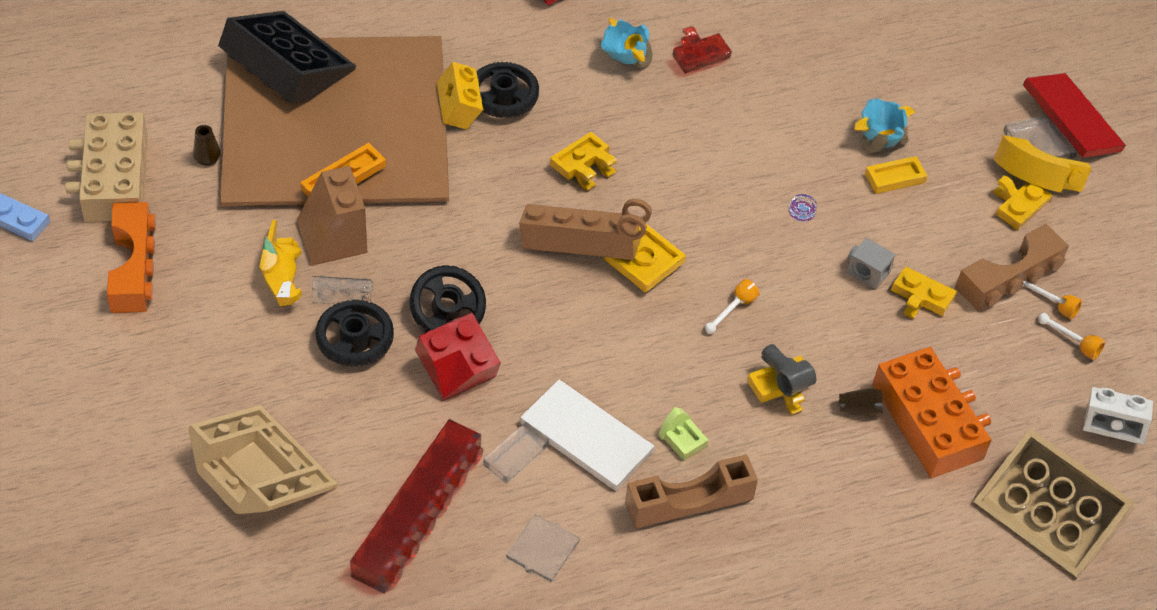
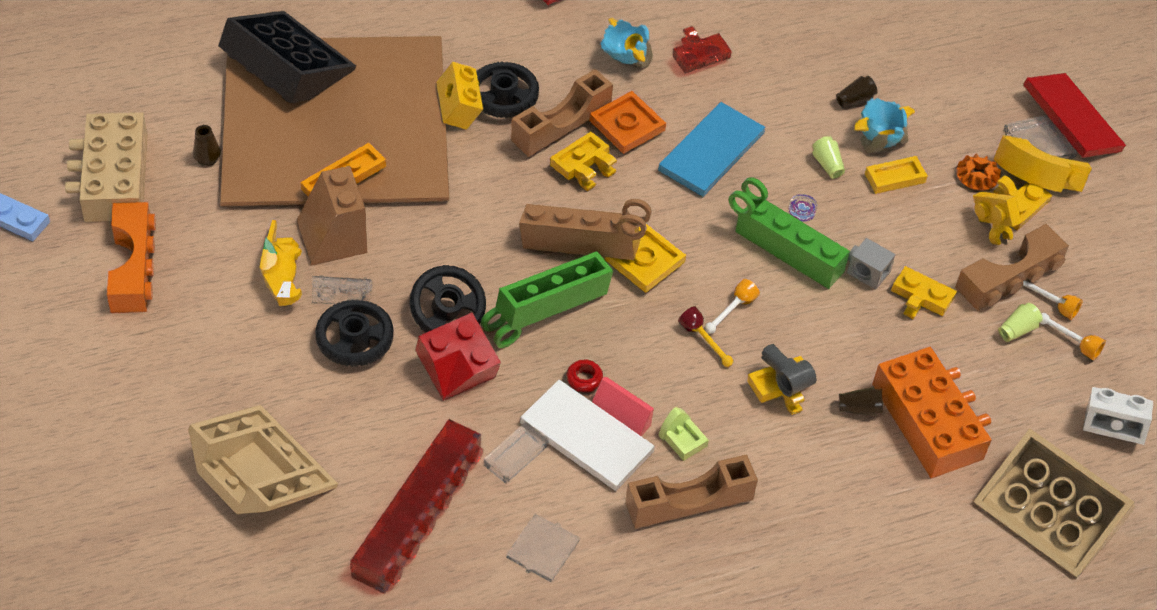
(537, 129): none -> medium nougat arch
(547, 295): none -> bright green hinge
(584, 366): none -> red piece
(623, 406): none -> coral slope
(627, 122): none -> orange plate
(692, 321): none -> hinge
(711, 149): none -> dark azure tile
(787, 236): none -> bright green hinge
(828, 155): none -> yellowish green cone
(857, 92): none -> dark brown cone
(978, 180): none -> orange gear
(1000, 211): none -> yellow plate
(1021, 321): none -> yellowish green cone

